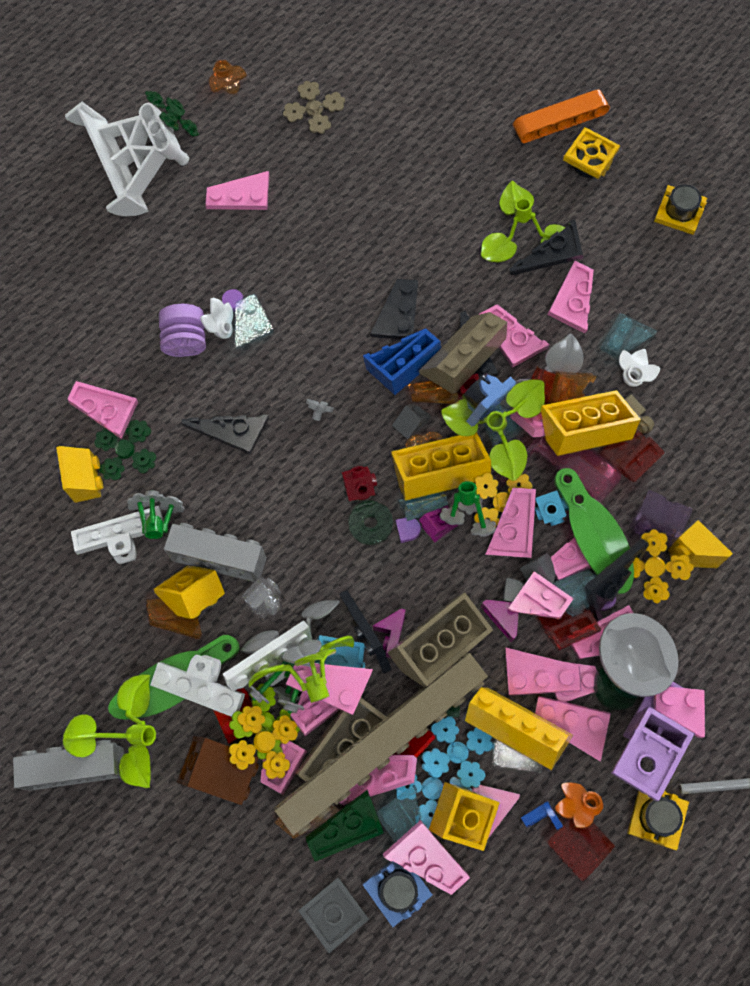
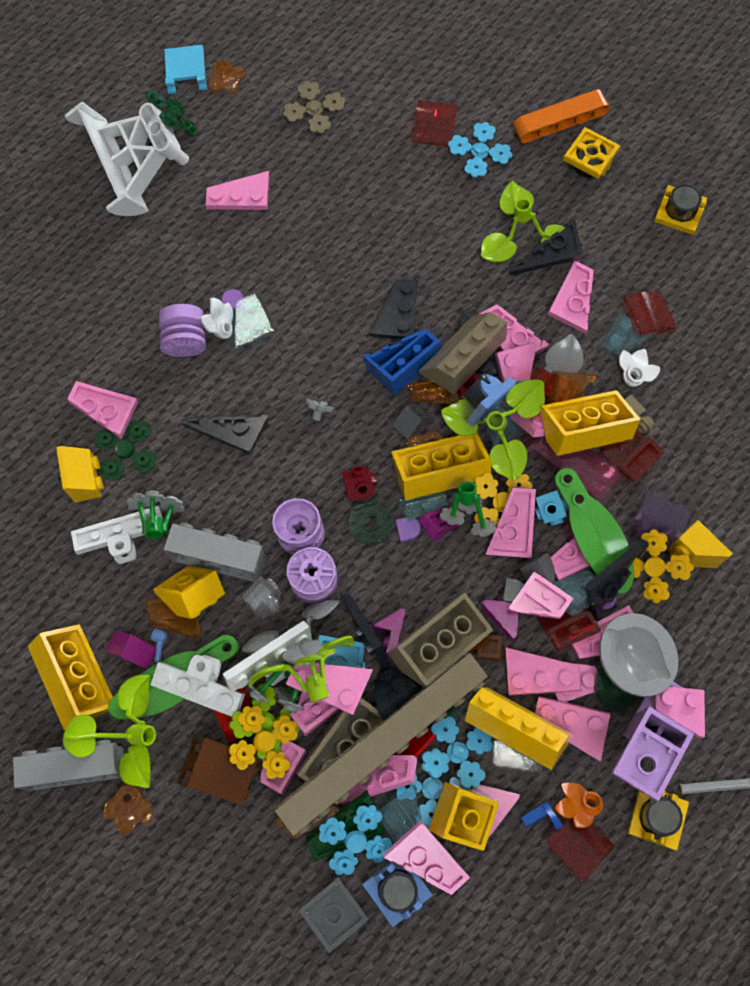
(70, 673): none -> yellow slope
(127, 812): none -> clear orange plate
(131, 649): none -> magenta slope
(160, 637): none -> medium blue hand
(185, 64): none -> medium azure flag
(293, 516): none -> lavender wheel
(316, 587): none -> lavender wheel
(355, 840): none -> medium azure plant
(393, 691): none -> black wing
(434, 123): none -> clear red slope
(479, 151): none -> medium azure plant
(489, 648): none -> reddish brown plate
(516, 362): none -> bright pink wing
(649, 312): none -> clear red slope

